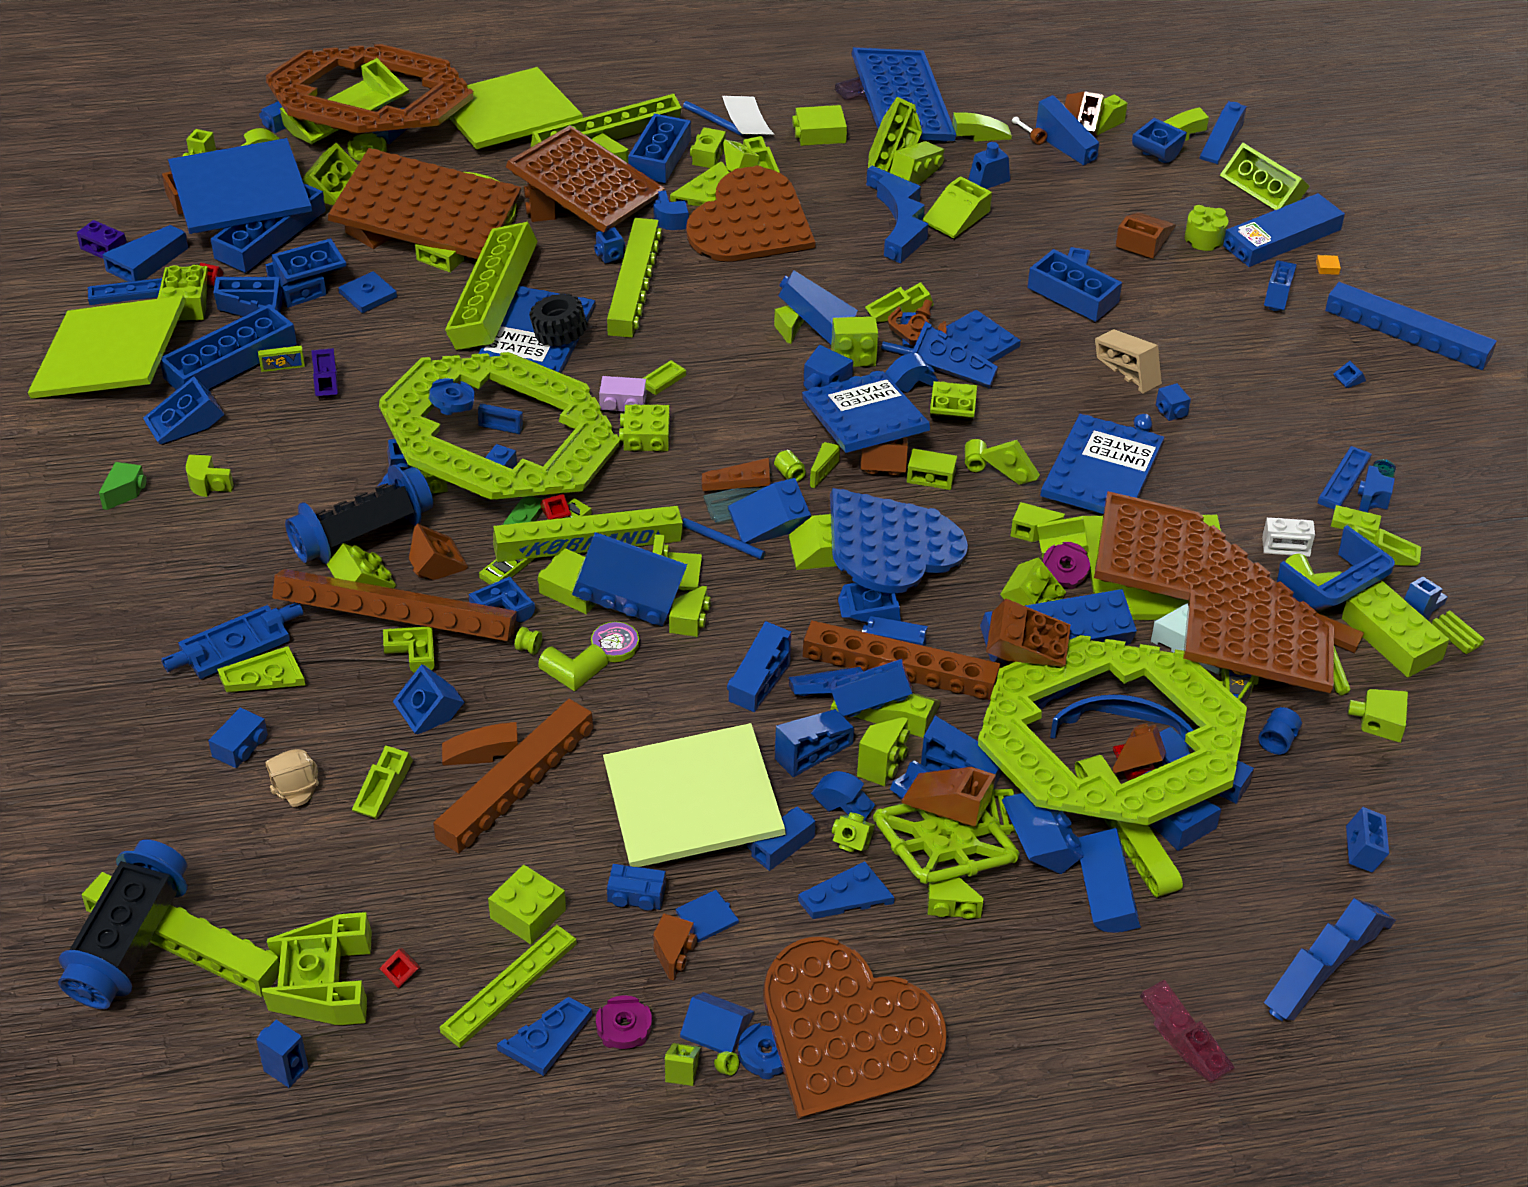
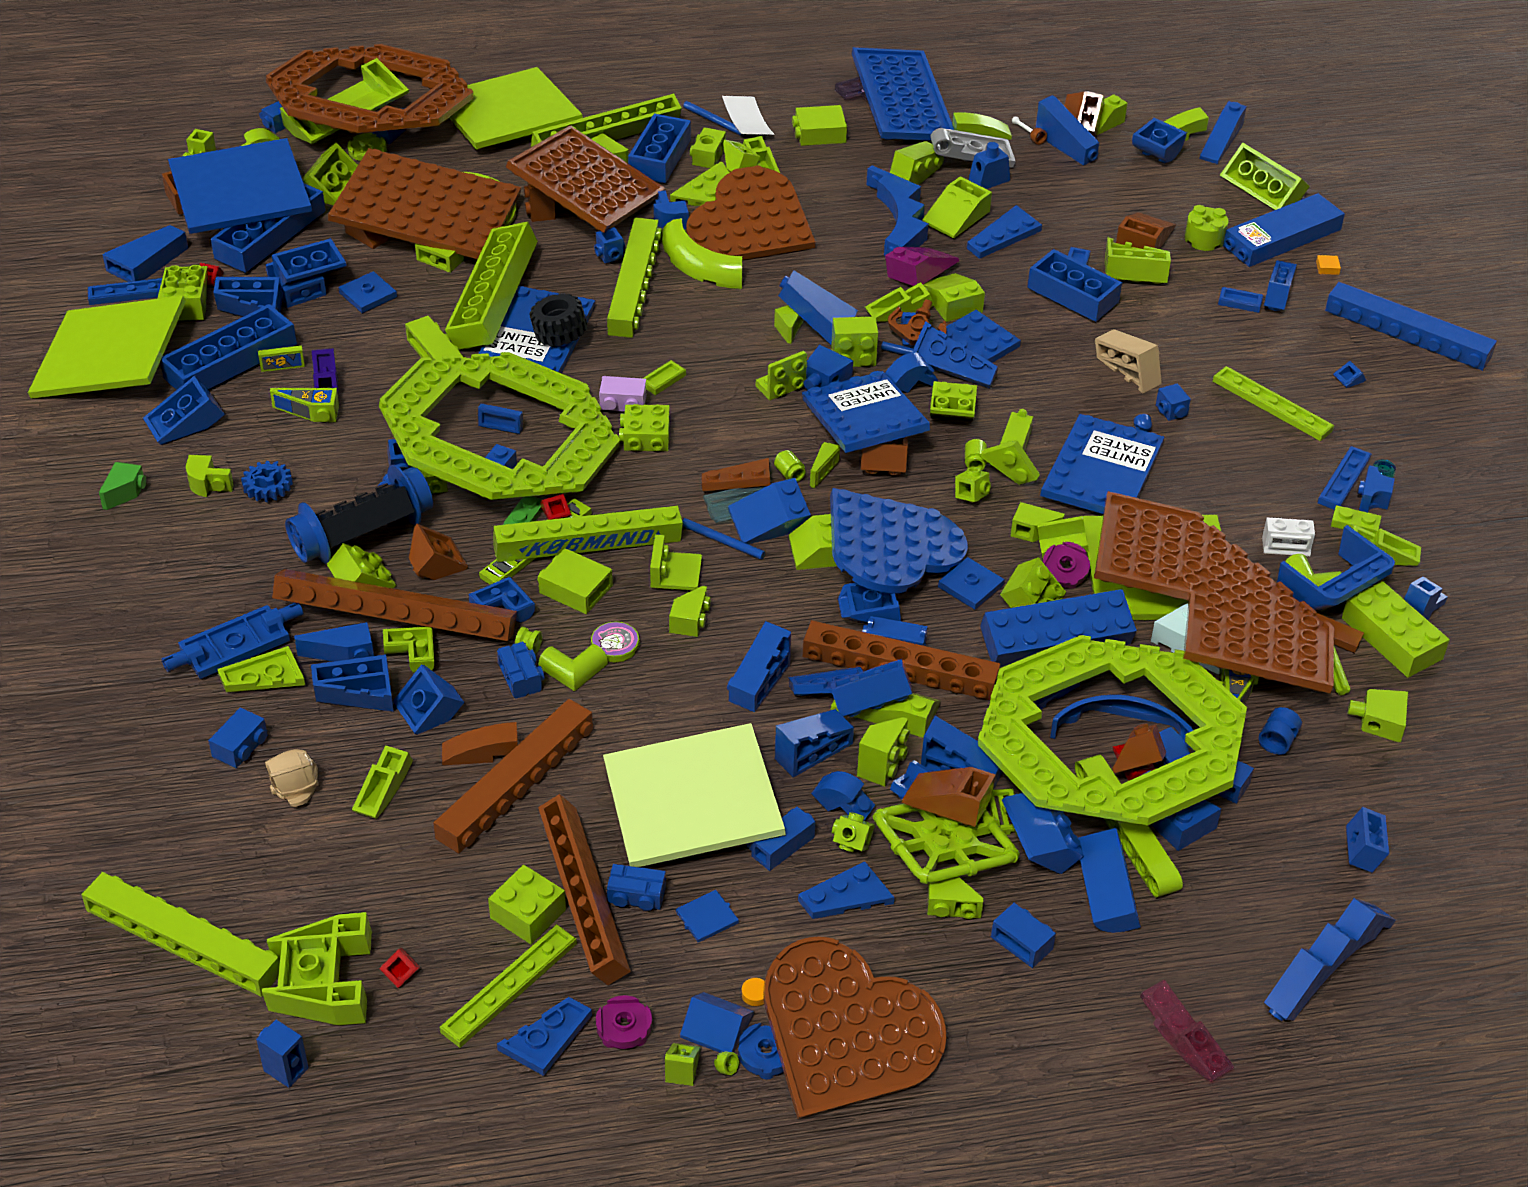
(99, 238): dark purple brick -> none
(122, 924): brick -> none
(266, 481): none -> blue gear
(307, 403): none -> slope
(336, 643): none -> blue slope
(354, 683): none -> blue wedge
(429, 340): none -> lime brick
(451, 396): blue plate -> none
(520, 669): none -> blue brick
(584, 890): none -> dark orange brick
(628, 579): blue slope -> none
(671, 943): dark orange slope -> none
(699, 261): none -> lime brick
(753, 991): none -> light orange tile
(784, 376): none -> lime bracket
(897, 131): lime wedge -> none
(917, 264): none -> magenta slope
(931, 469): lime brick -> none
(955, 296): none -> lime slope
(966, 145): none -> light grey hinge
(971, 583): none -> blue plate
(972, 484): none -> lime brick
(1005, 231): none -> blue wing
(1018, 428): none -> lime brick
(1023, 935): none -> blue piece
(1027, 635): dark orange slope -> none
(1136, 264): none -> lime wedge
(1240, 299): none -> blue tile
(1273, 403): none -> lime tile
(1461, 630): lime tile -> none

